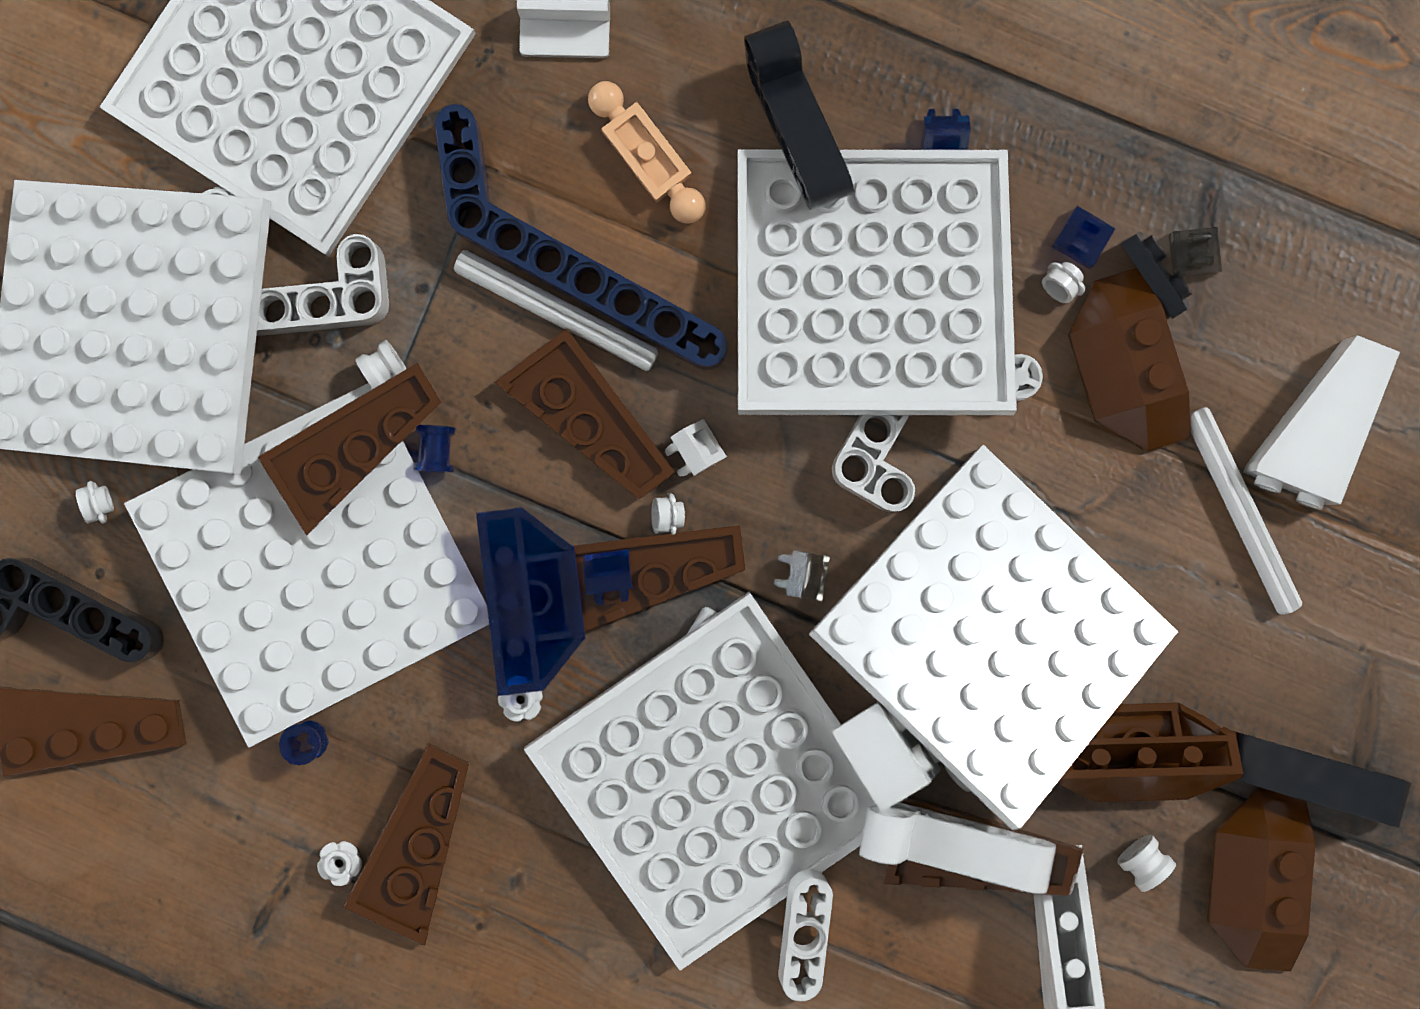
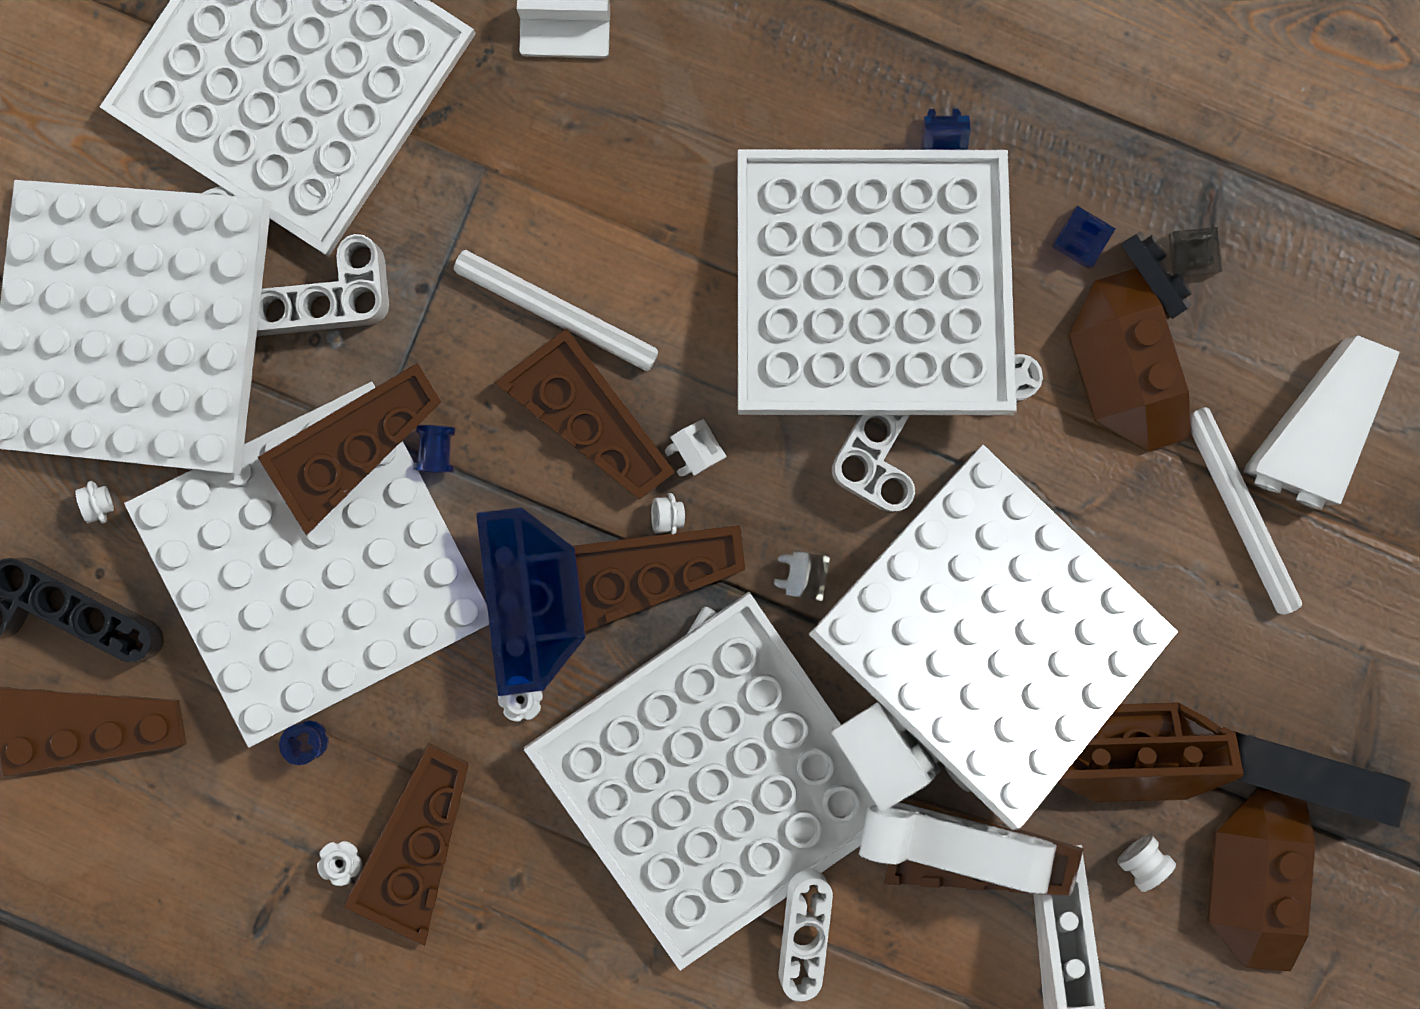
(381, 364): white wheel -> none
(535, 242): dark blue beam -> none
(608, 573): clear blue tile -> none
(646, 152): light nougat plate -> none
(795, 116): black beam -> none
(1063, 282): white plate -> none

